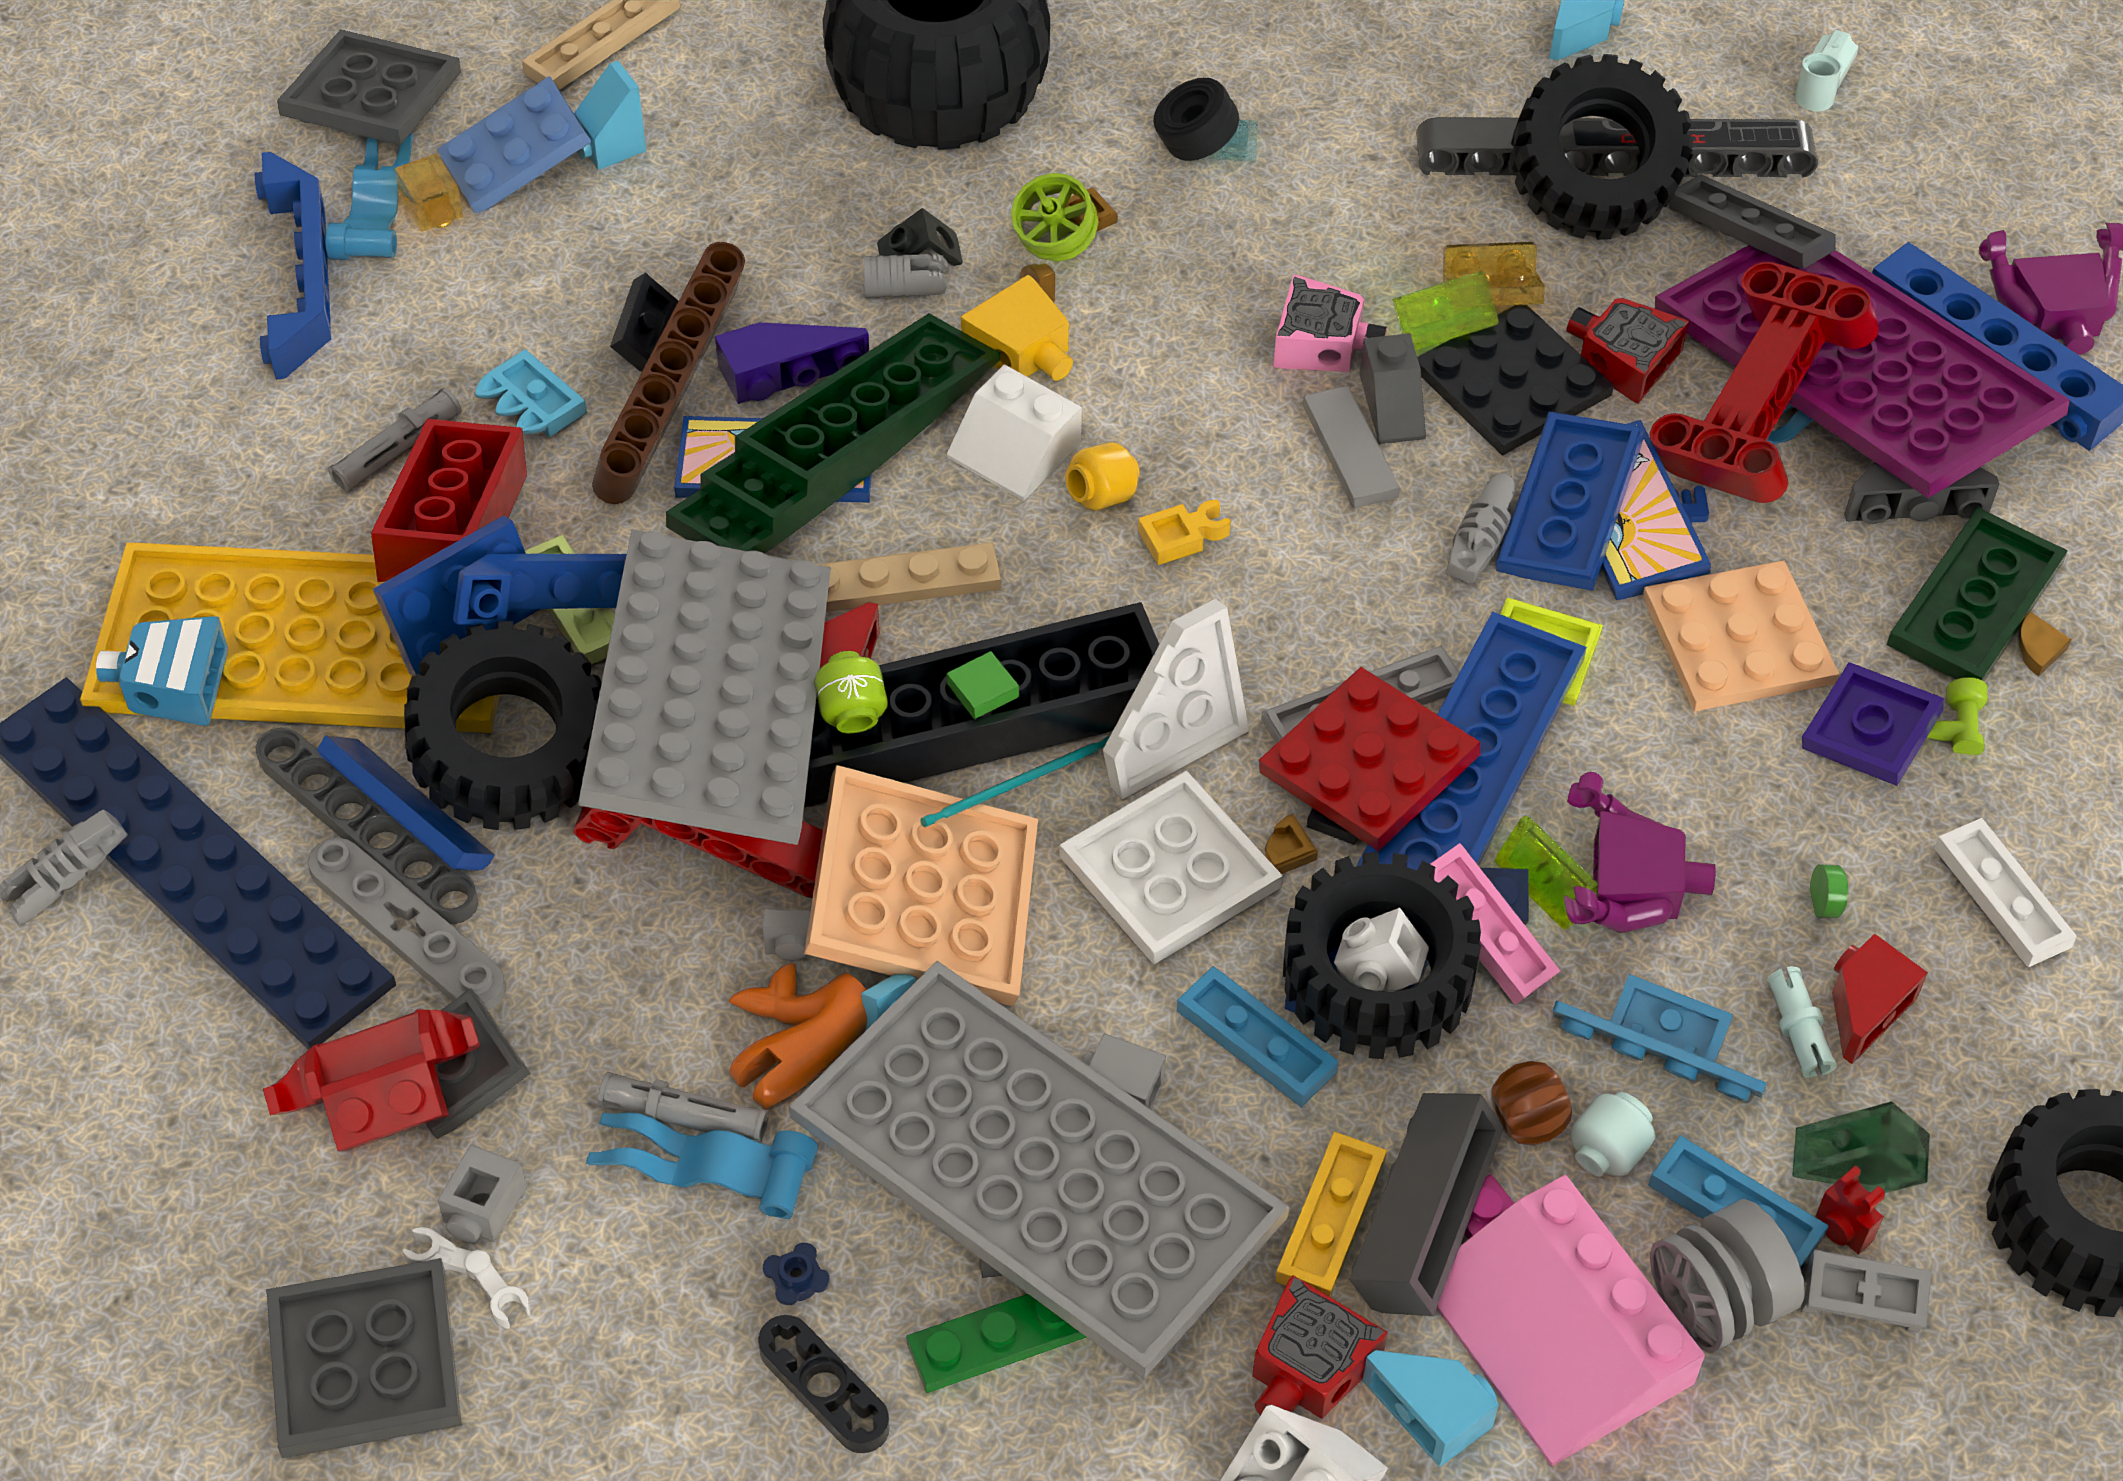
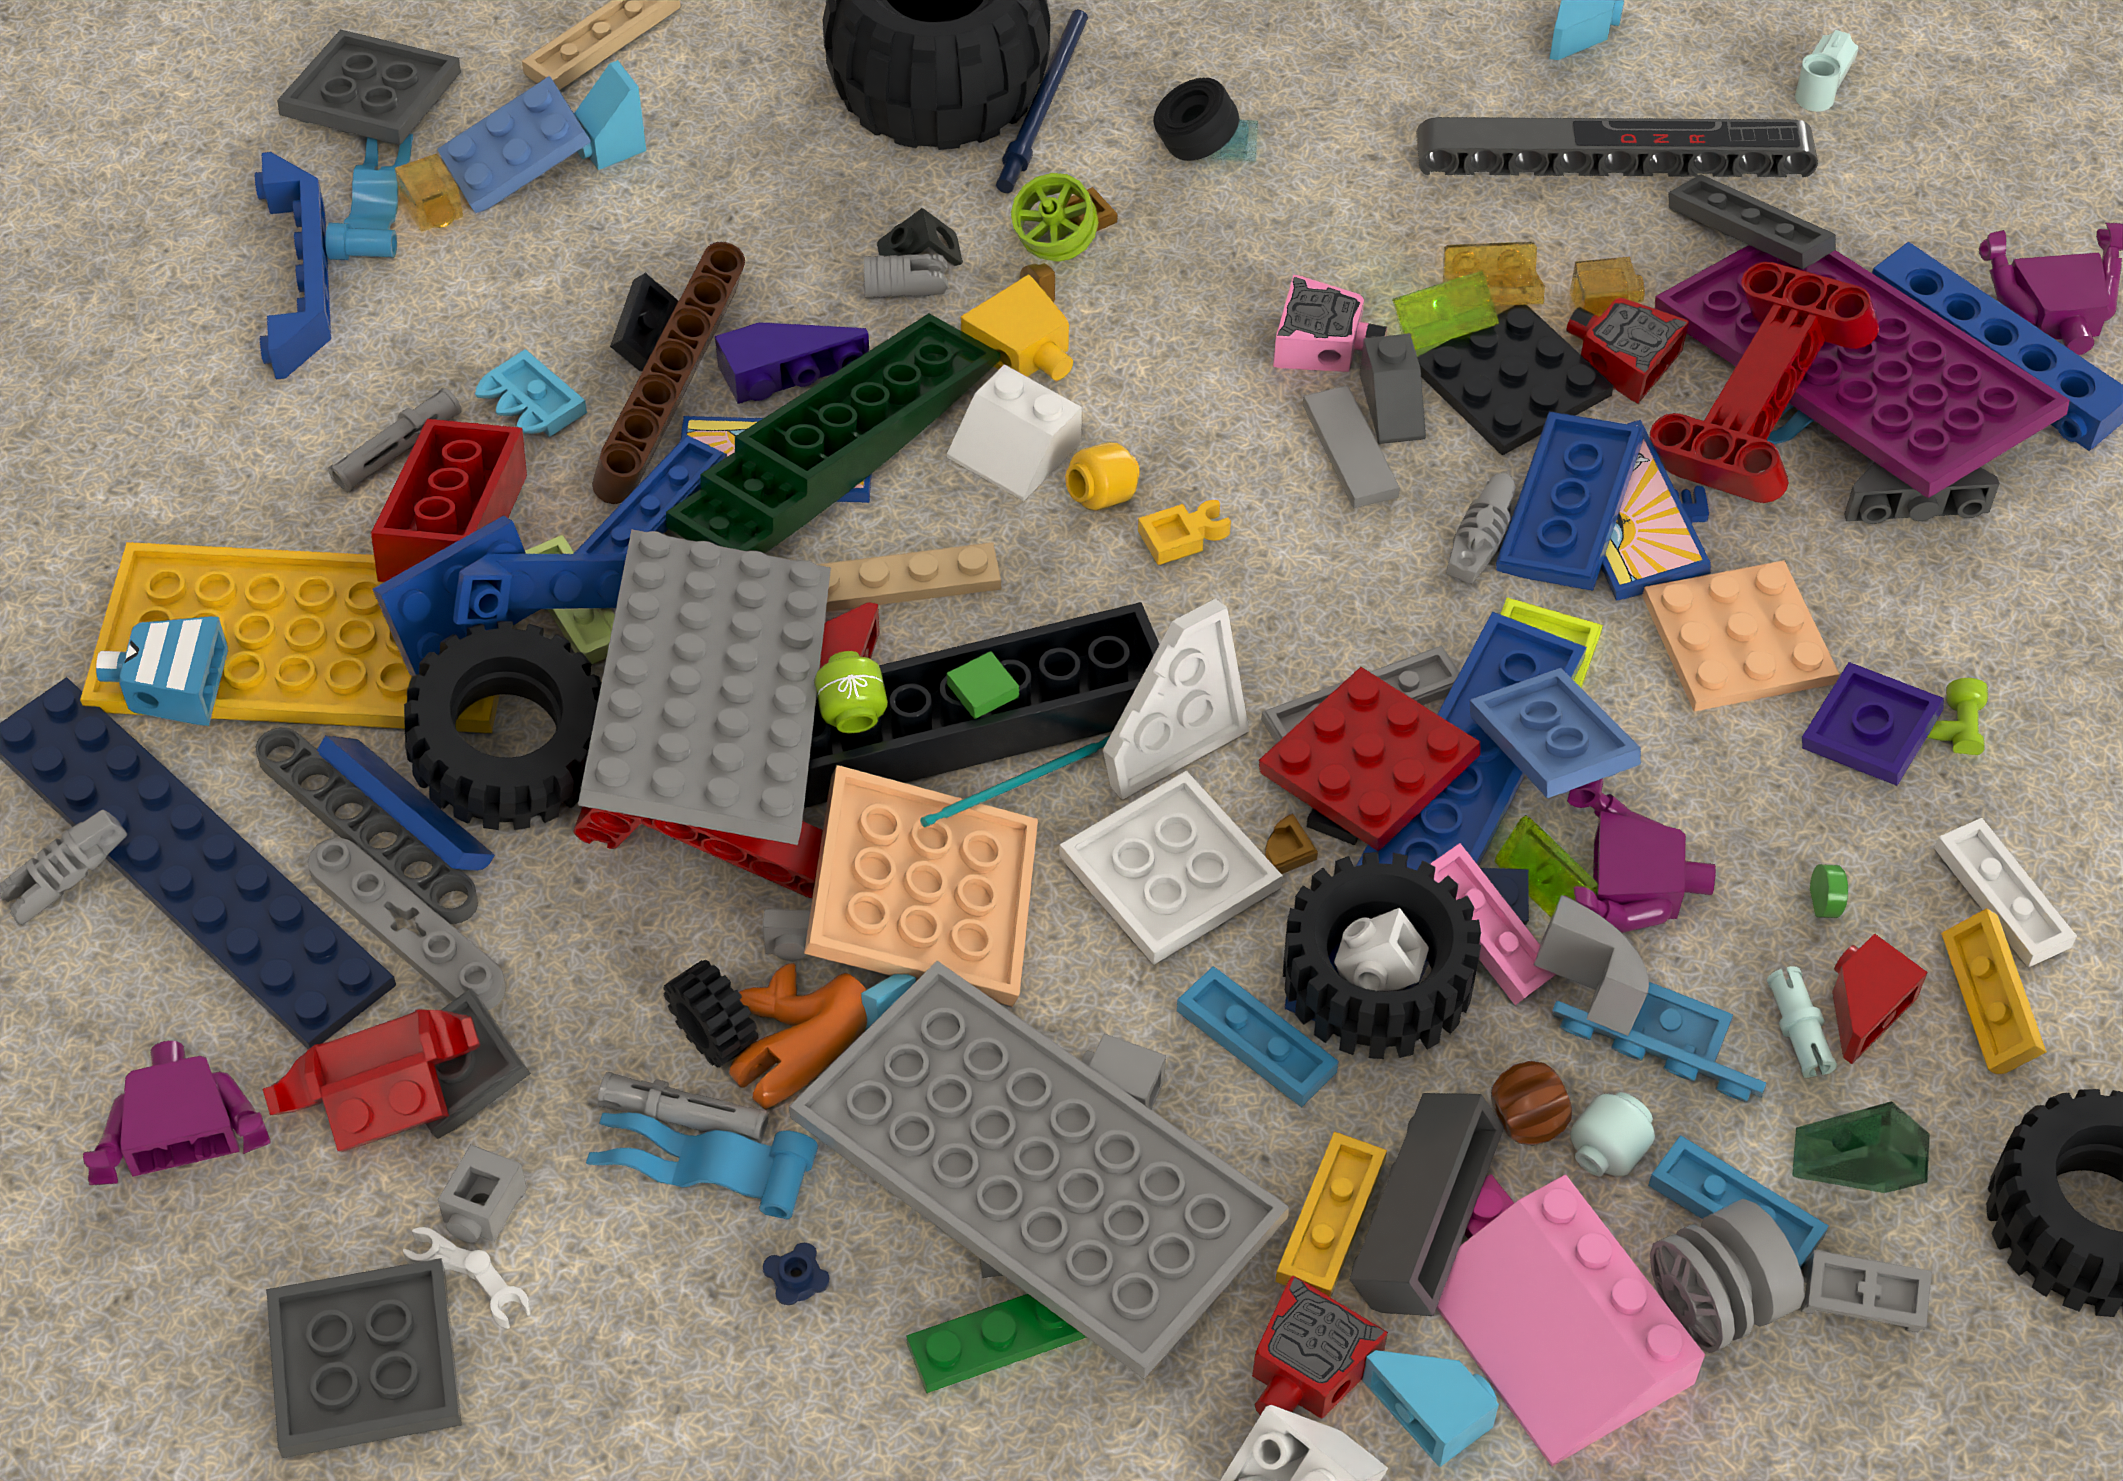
(174, 1118): none -> magenta torso
(661, 490): none -> blue tile
(710, 1013): none -> black tyre
(863, 1403): black beam -> none
(1019, 151): none -> dark blue bar
(1555, 732): none -> medium blue plate
(1597, 956): none -> light grey brick
(1602, 281): none -> clear yellow brick
(1610, 92): black tyre -> none
(1851, 1212): red plate -> none
(1977, 597): dark green plate -> none
(1993, 992): none -> yellow plate
(2040, 643): pearl gold tile -> none

